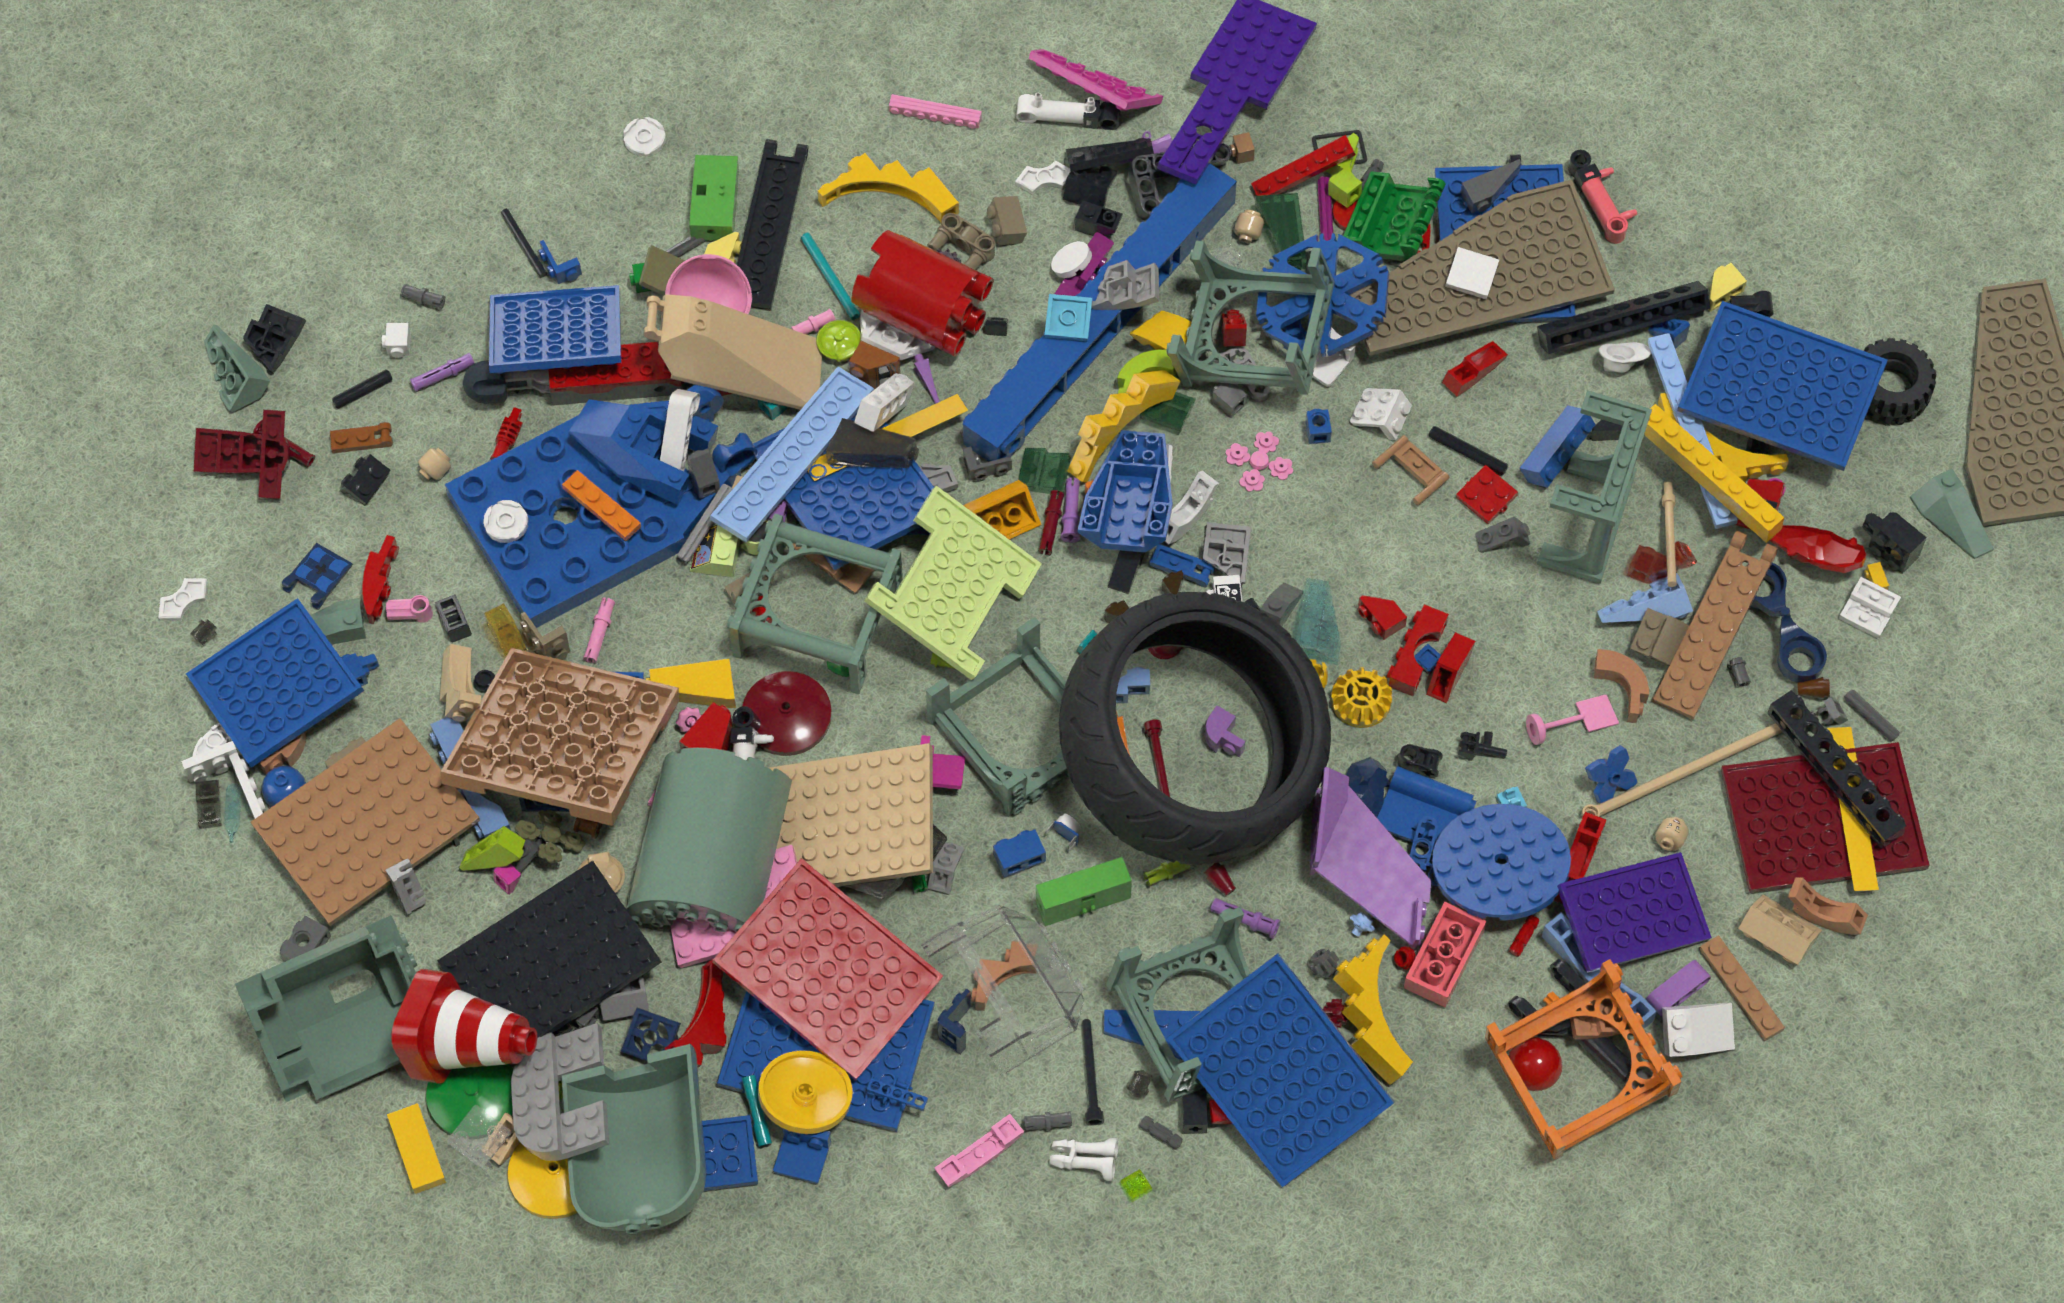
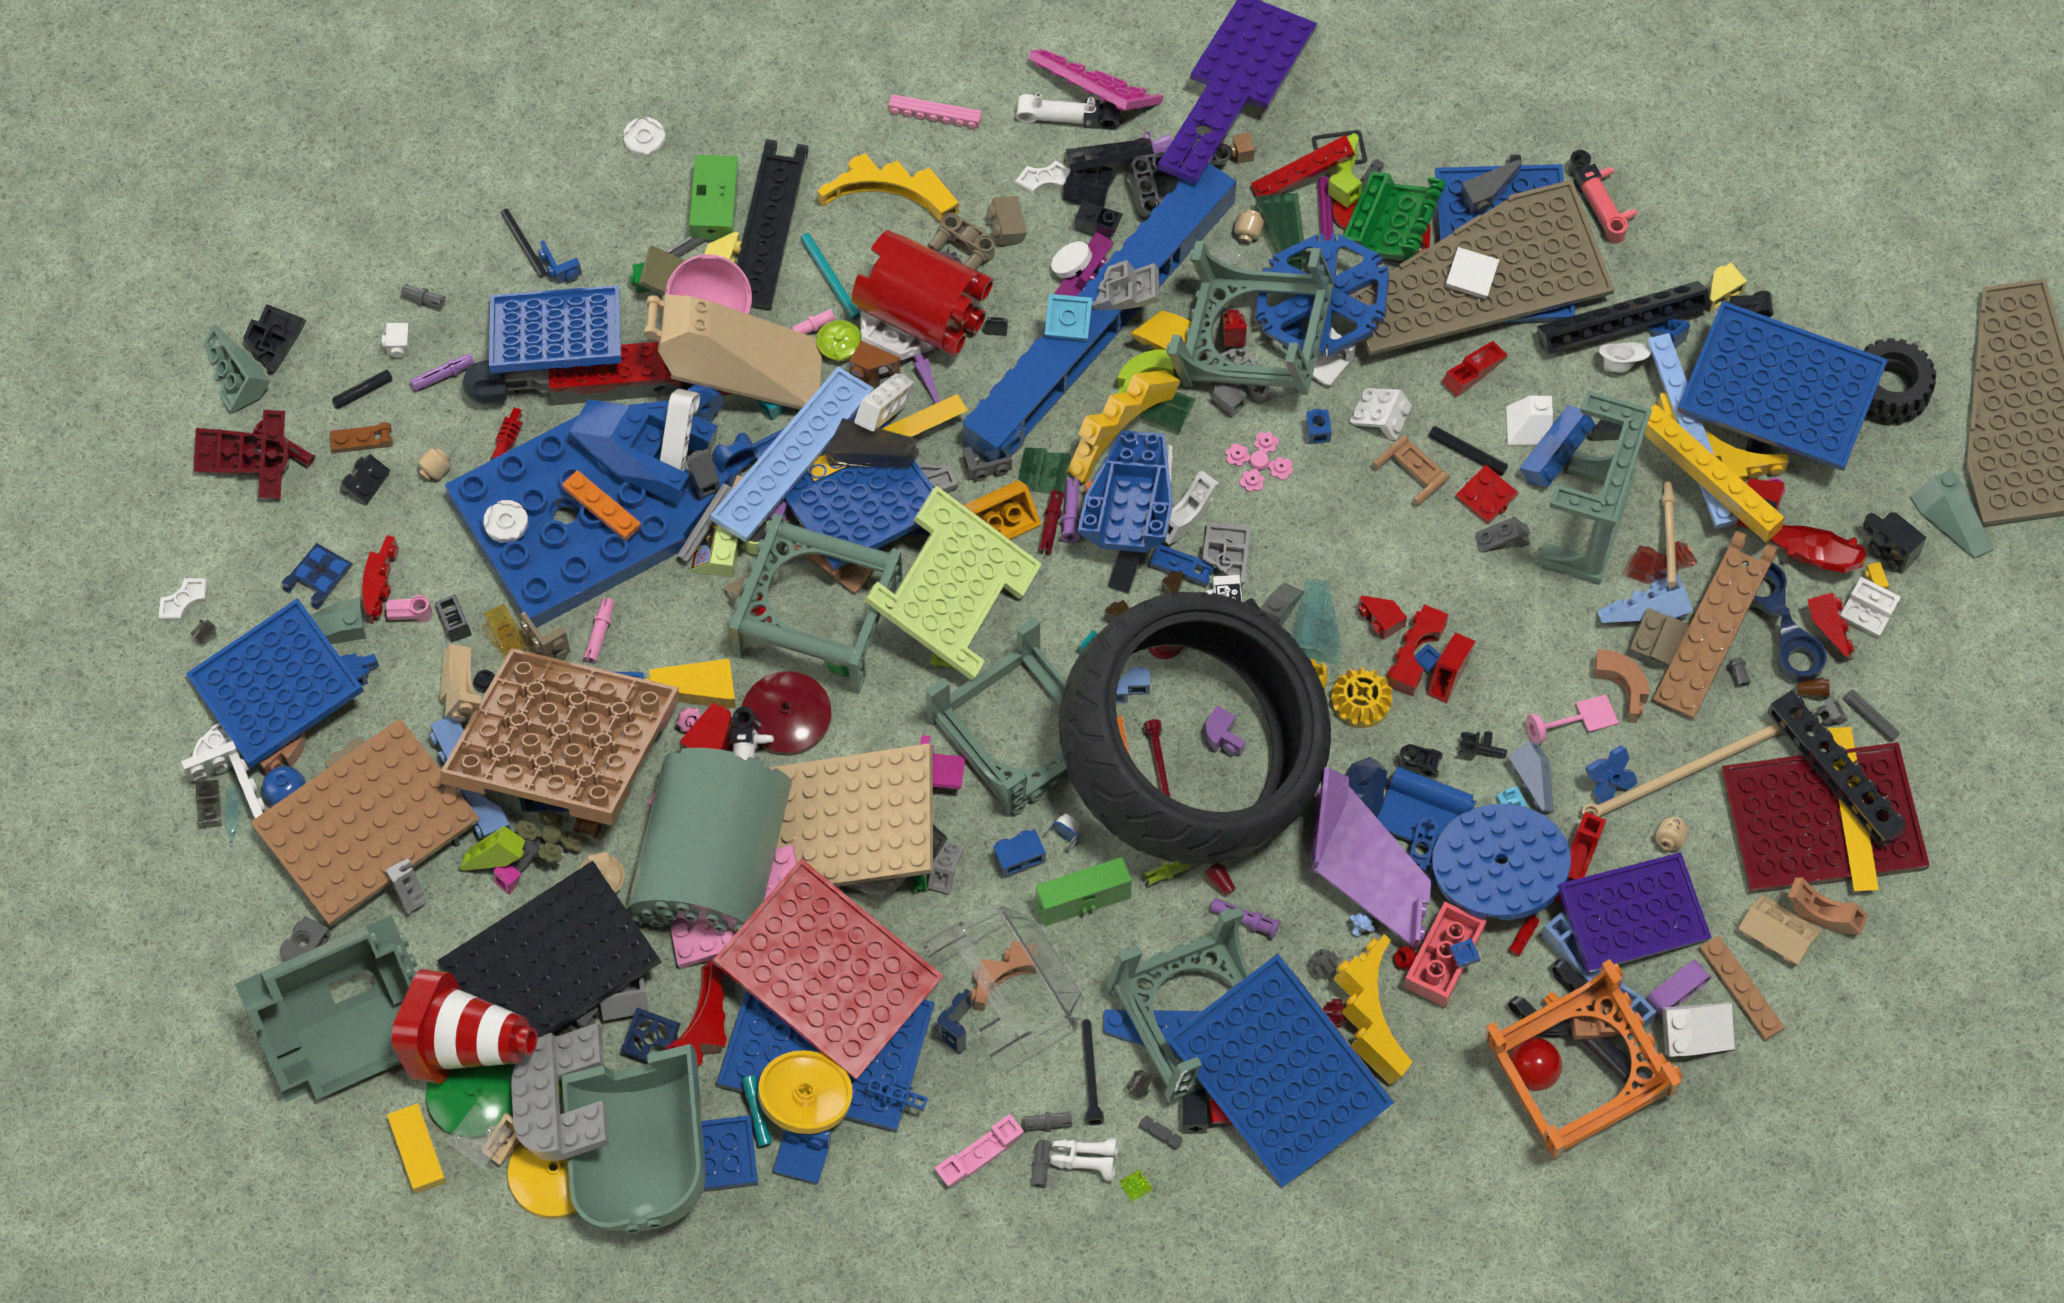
(1041, 1164): none -> dark grey axle
(1465, 953): none -> blue tile
(1529, 420): none -> white slope
(1534, 768): none -> sand blue slope
(1827, 616): none -> red slope

